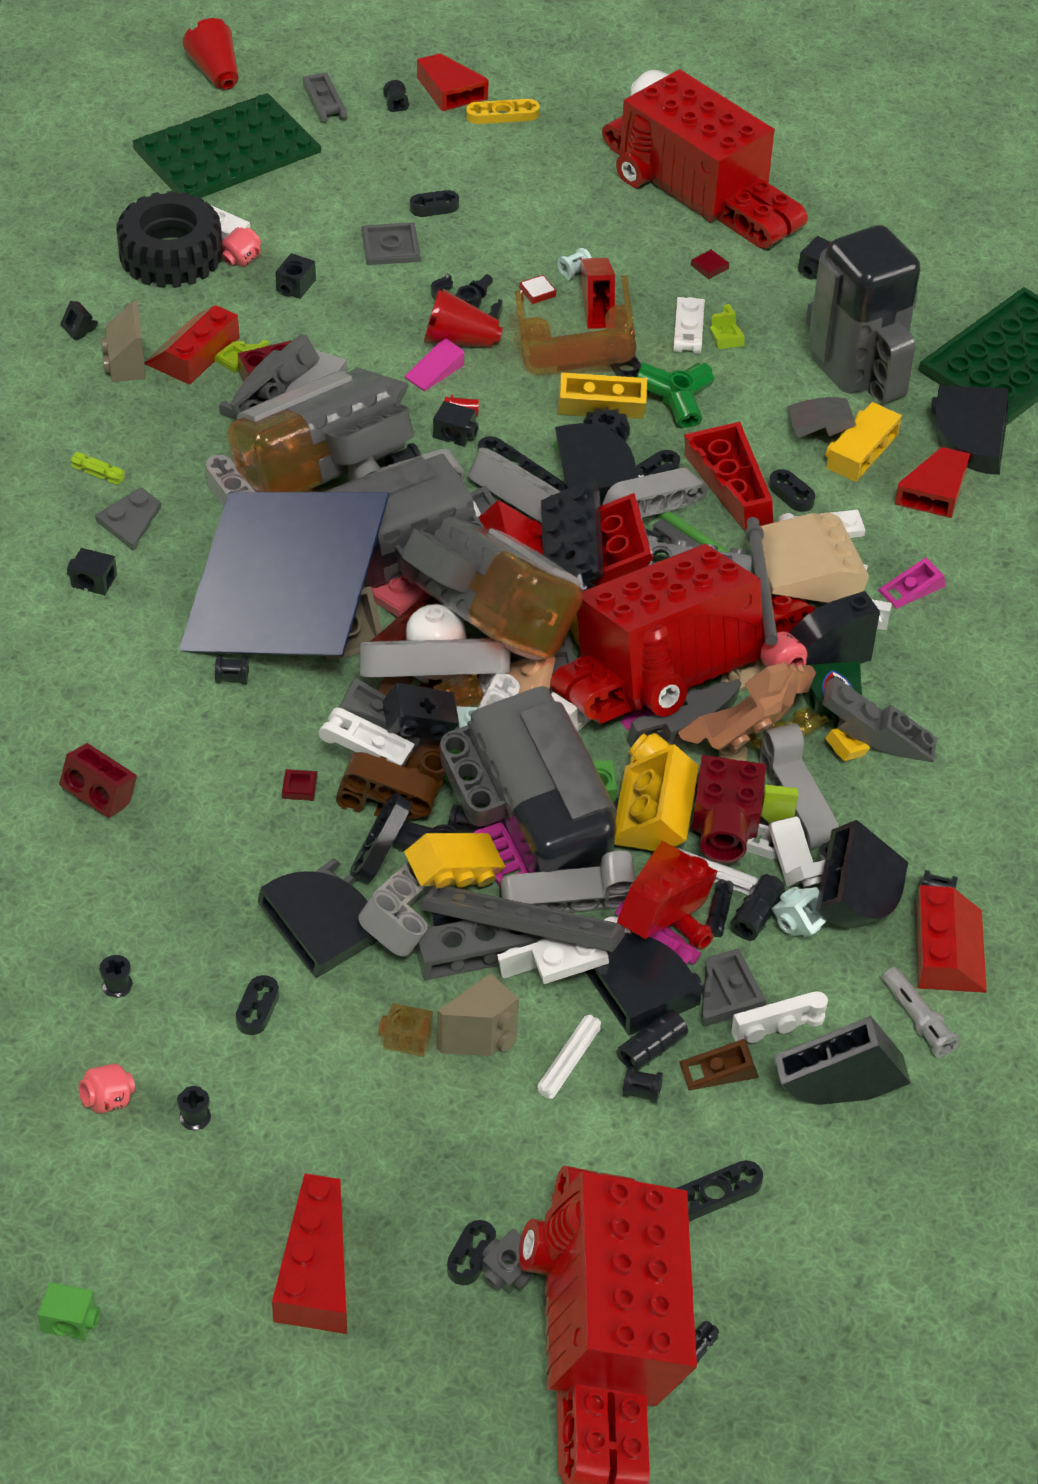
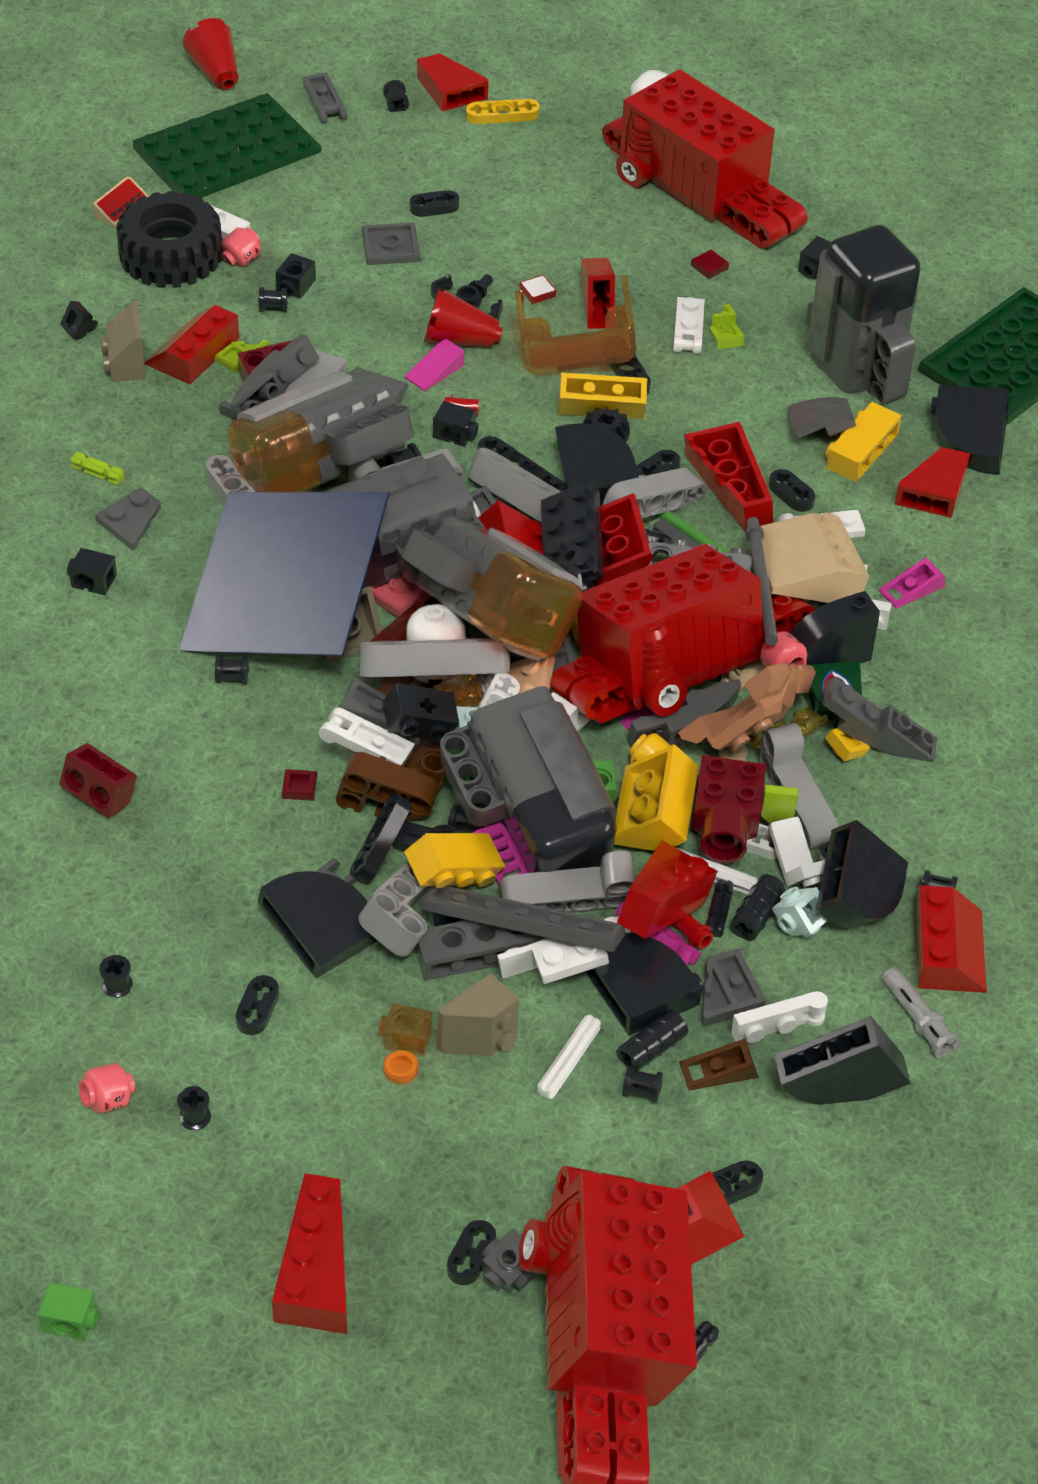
(115, 201): none -> red slope
(273, 299): none -> black bush
(401, 1067): none -> orange tile
(571, 265): light aqua bush -> none
(678, 389): green piece -> none
(710, 1217): none -> red slope

